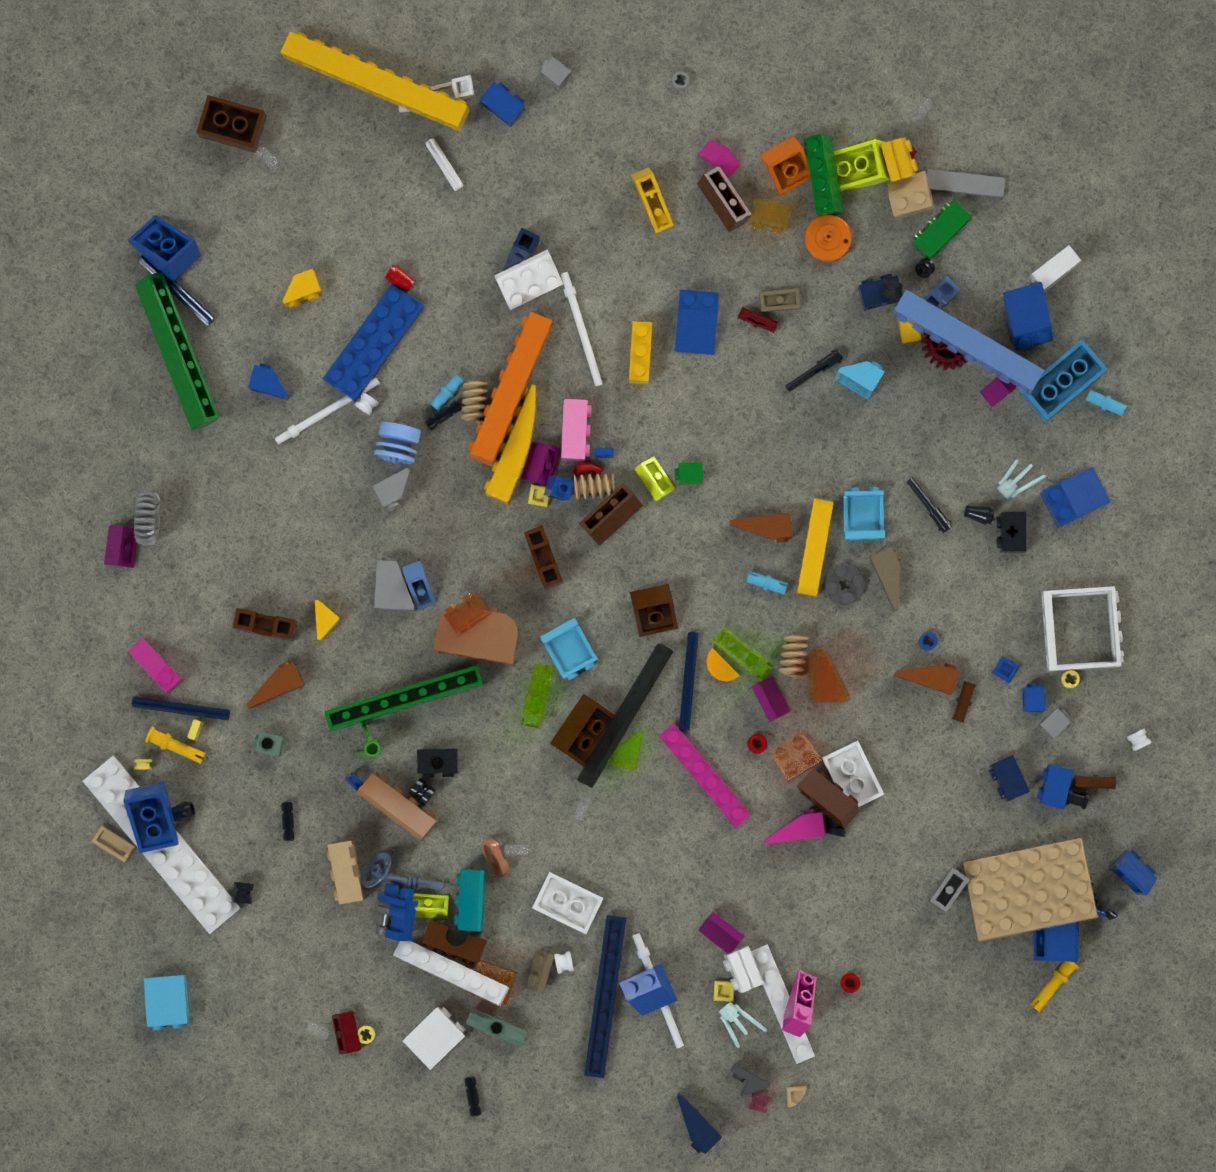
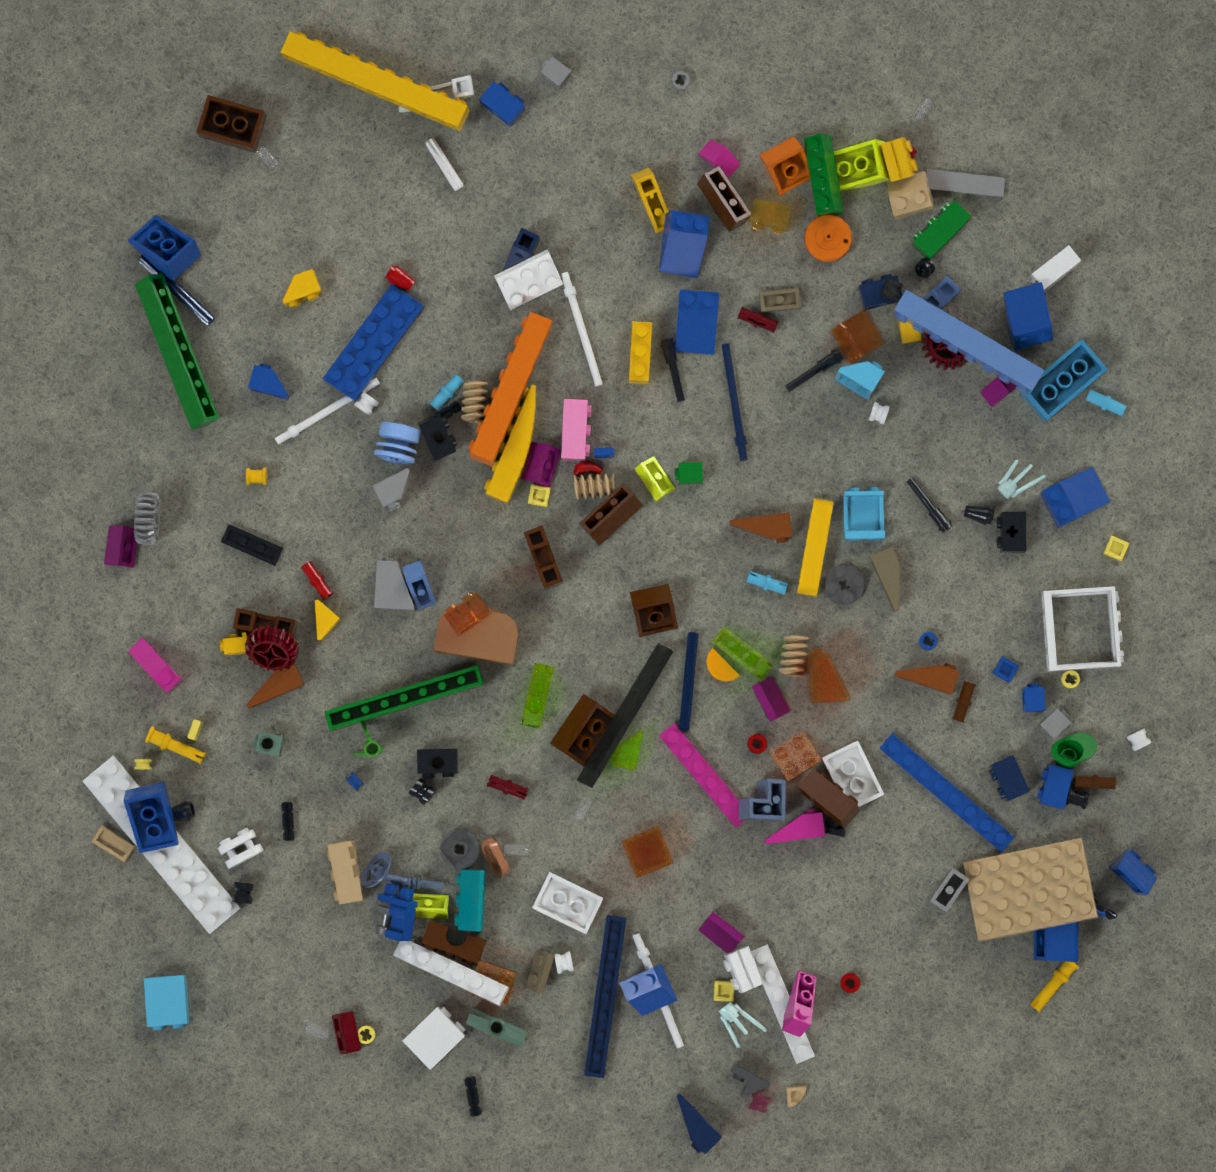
(181, 708): dark blue axle -> none
(234, 644): none -> yellow brick
(244, 837): none -> white brick
(252, 545): none -> black tile
(256, 476): none -> yellow bush
(271, 648): none -> dark red gear
(317, 580): none -> red pin
(396, 806): medium nougat slope -> none
(438, 448): none -> black brick
(458, 860): none -> flat silver plate
(507, 787): none -> dark red pin
(559, 488): blue brick -> none
(569, 649): medium azure panel -> none
(647, 852): none -> clear orange brick
(671, 359): none -> black pin
(683, 243): none -> blue slope
(740, 439): none -> dark blue bar
(768, 804): none -> sand blue brick
(857, 336): none -> clear orange hinge
(879, 413): none -> white wheel
(946, 792): none -> blue plate
(1073, 750): none -> green piece
(1116, 548): none -> light yellow tile

